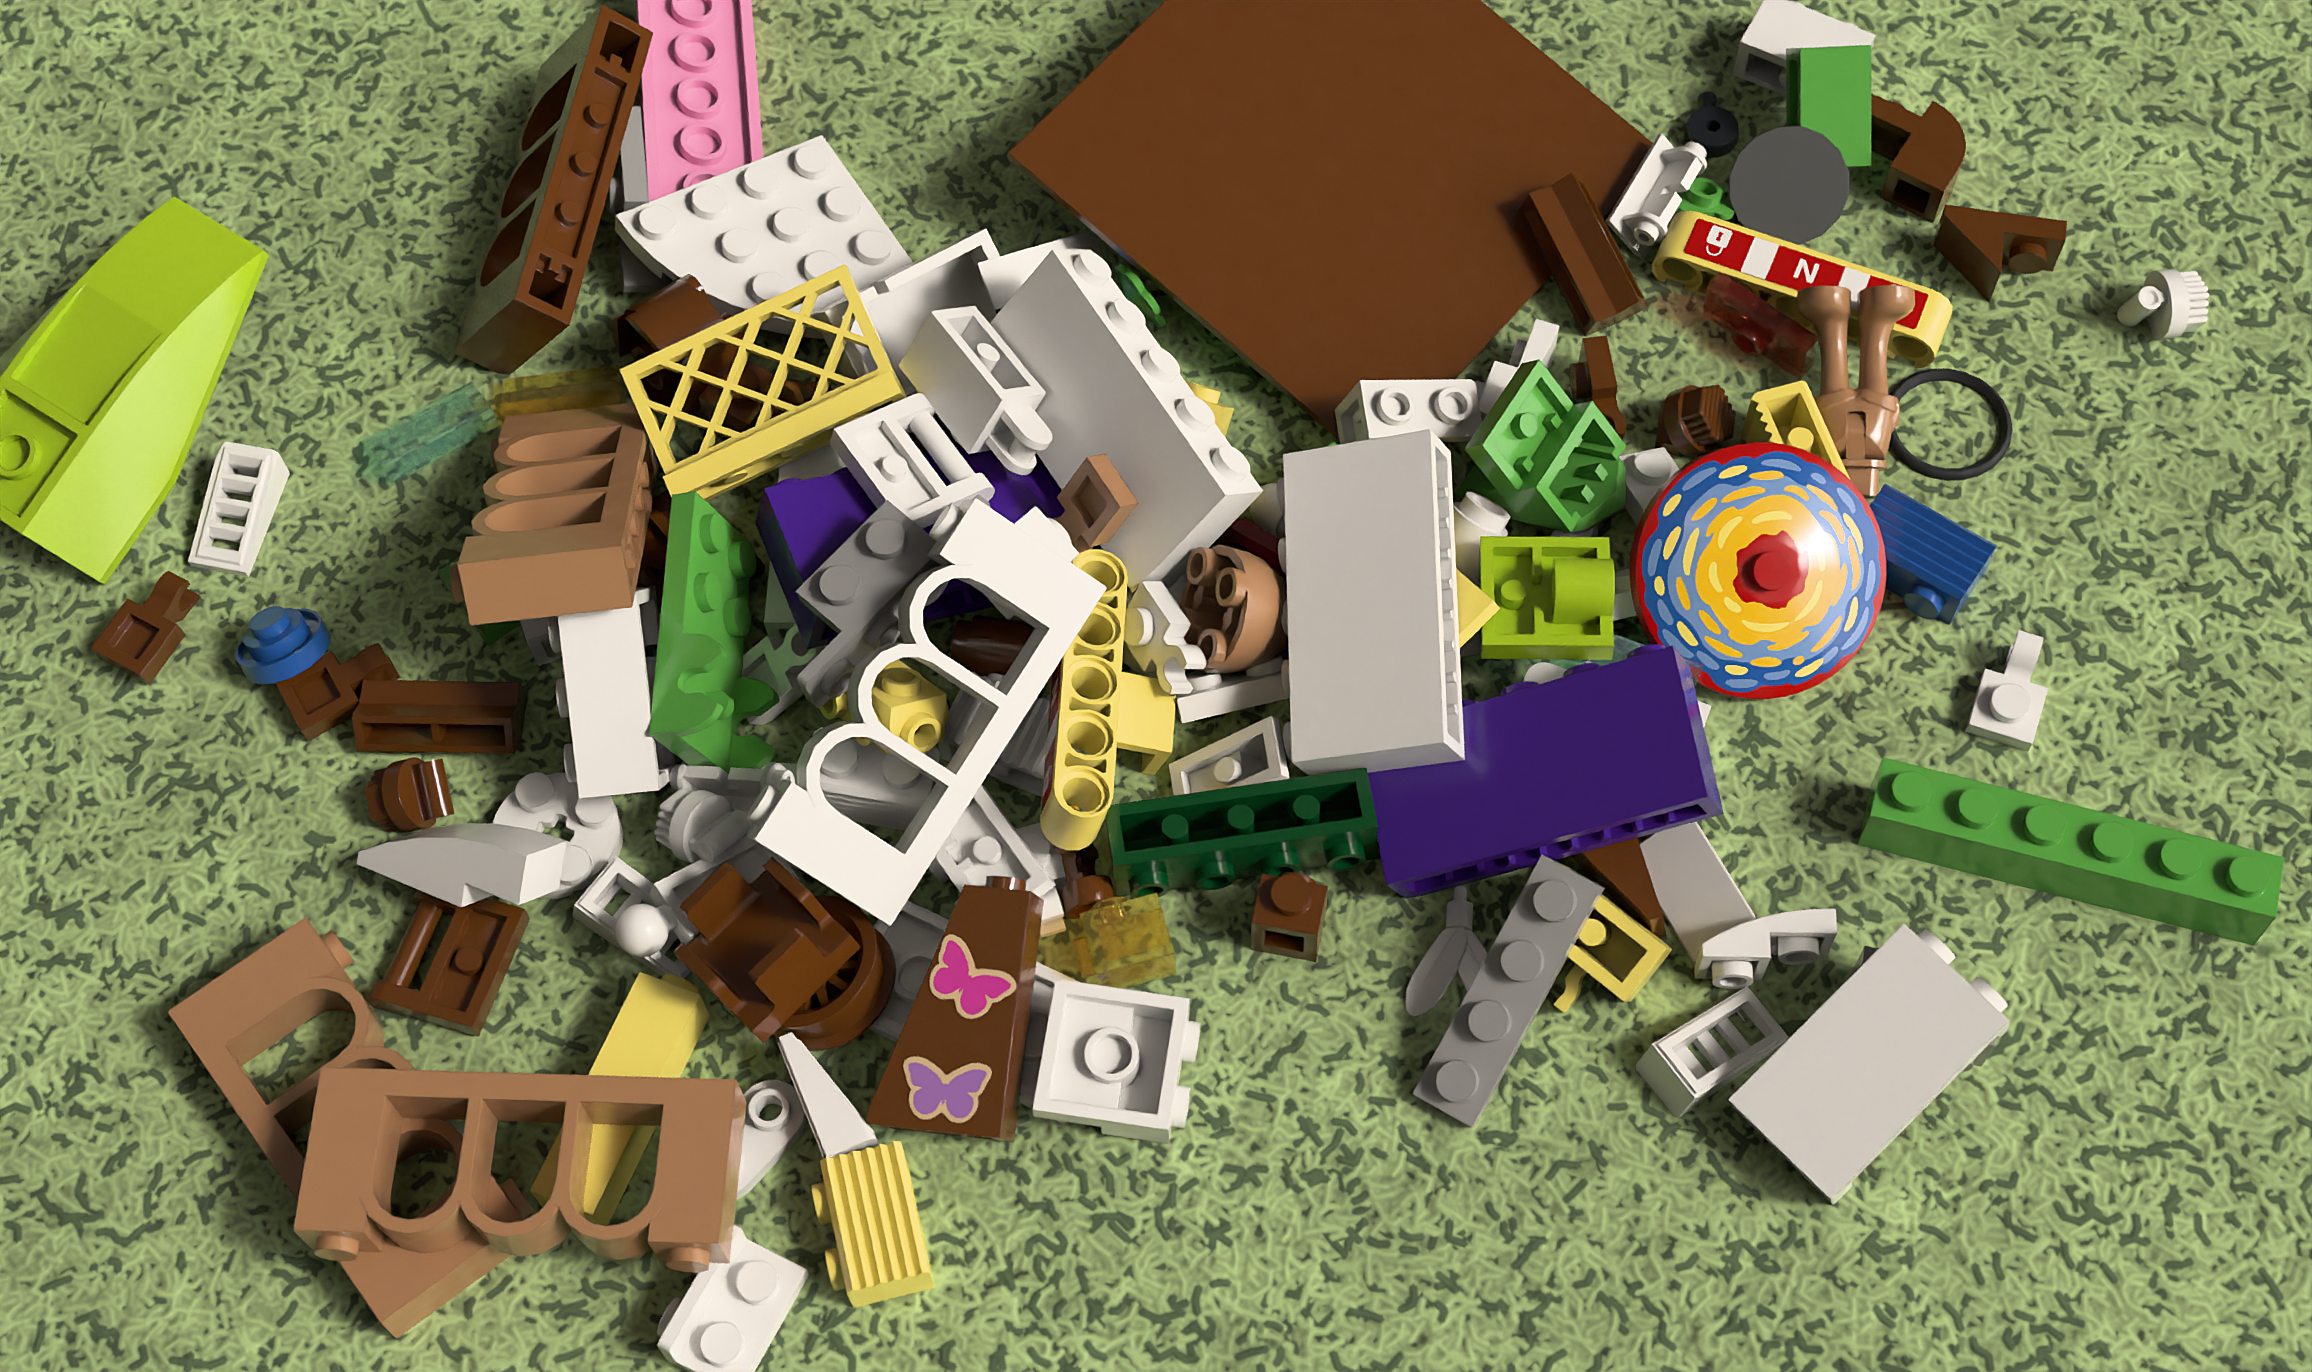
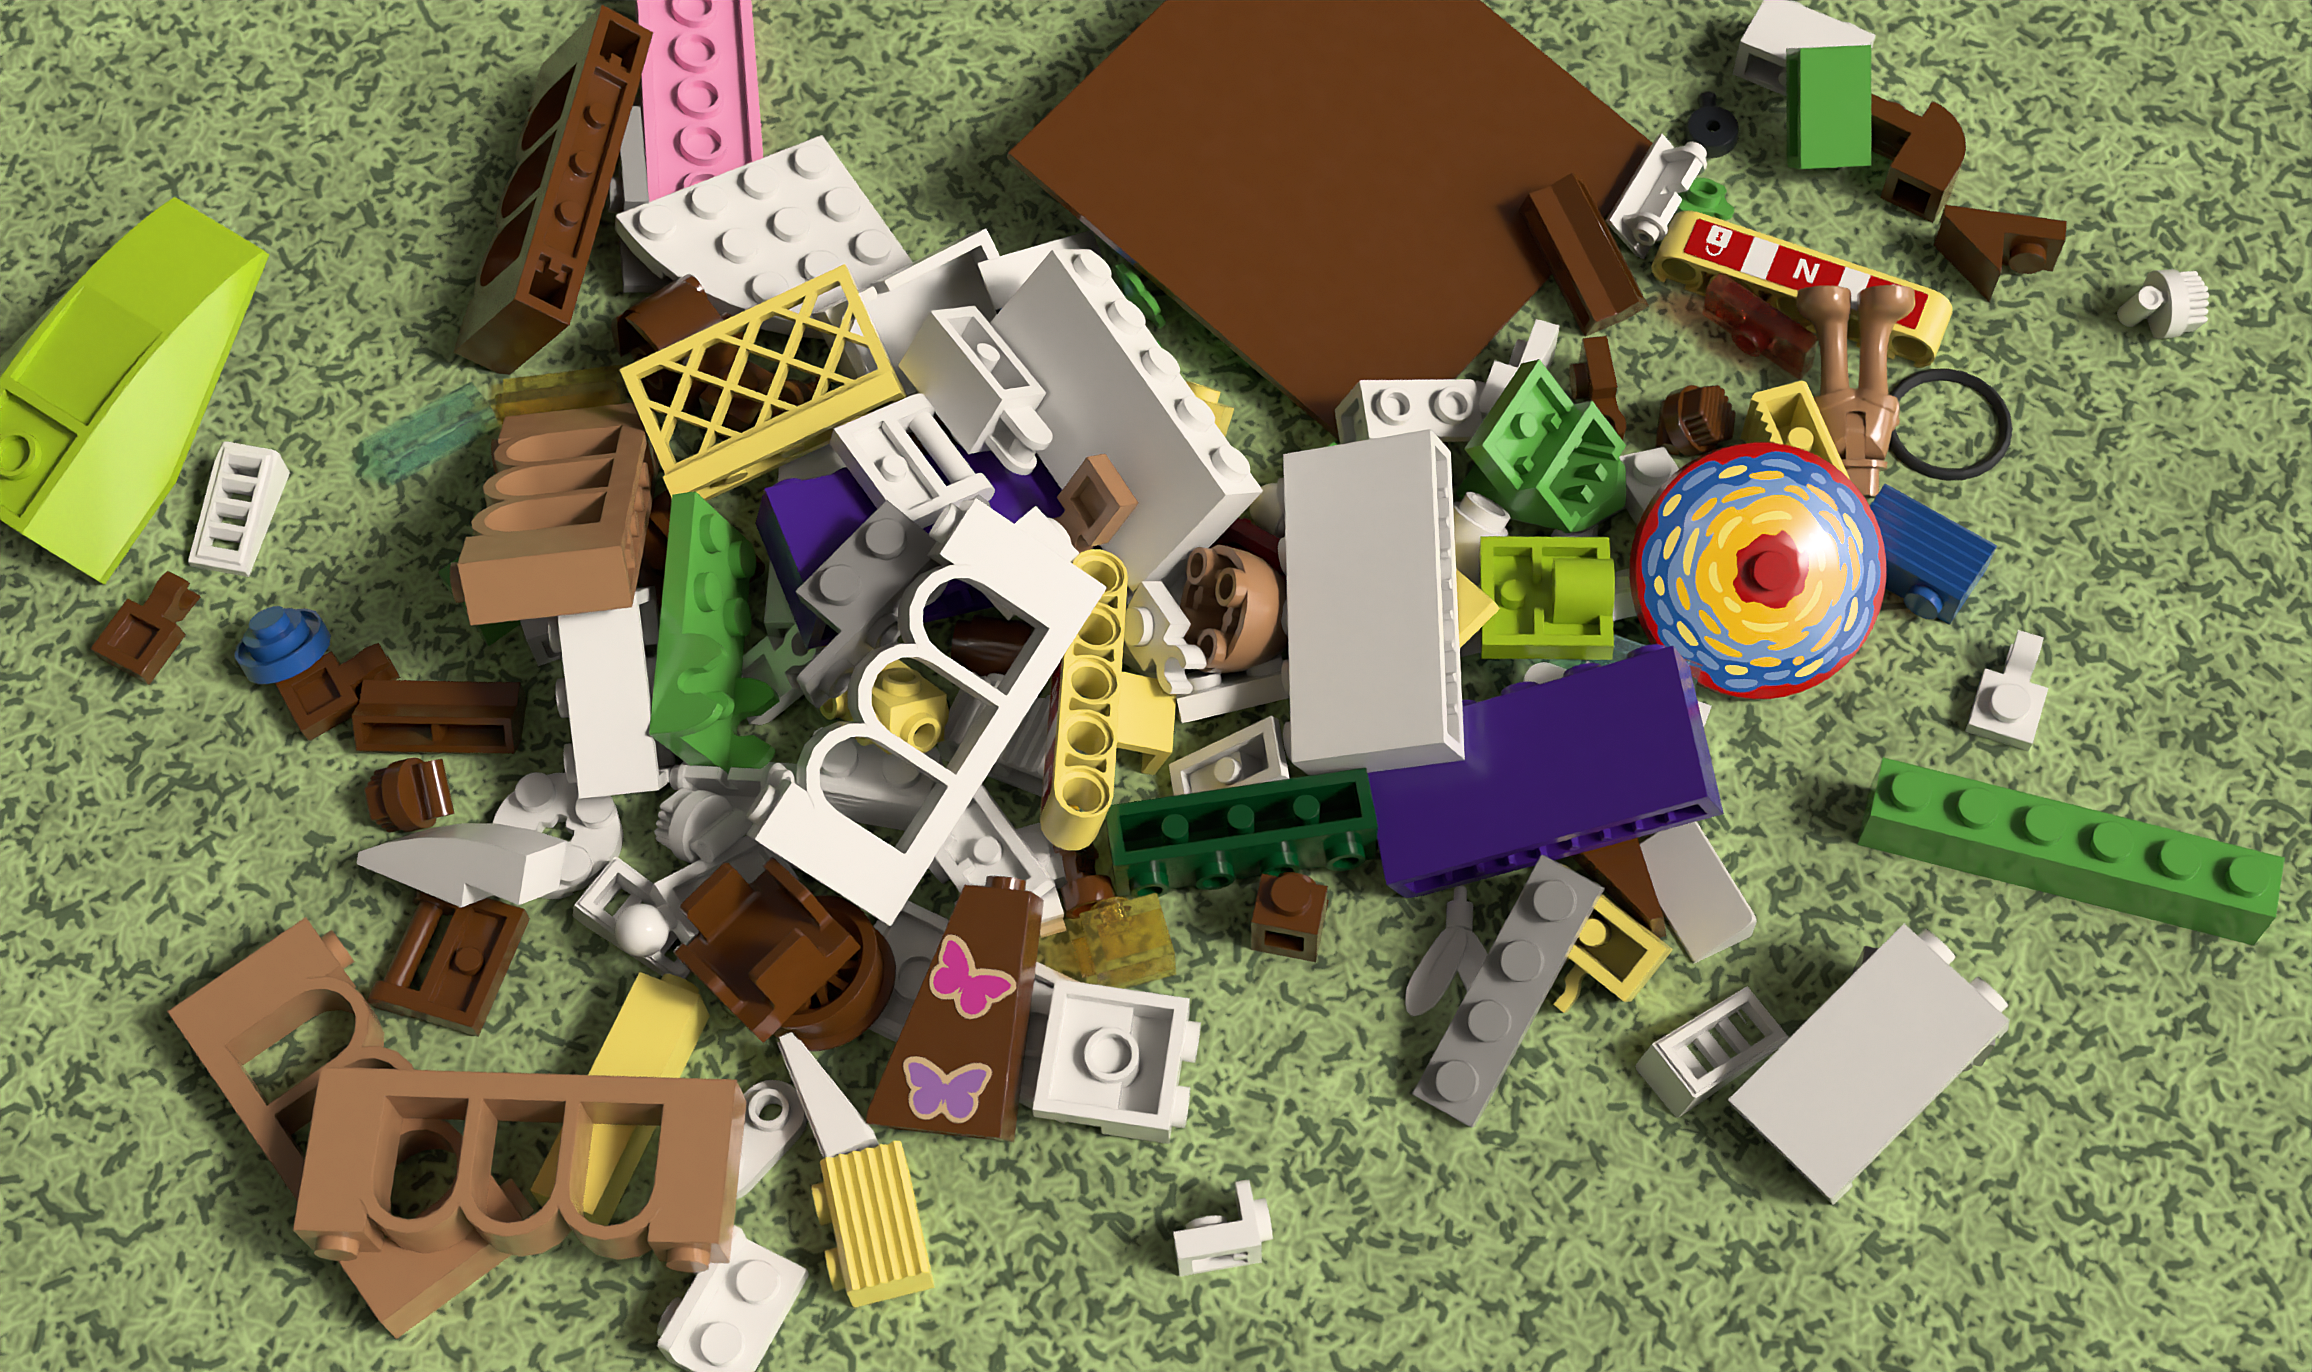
(1217, 1245): none -> white bracket
(1745, 950): white slope -> none
(1789, 184): dark grey tile -> none

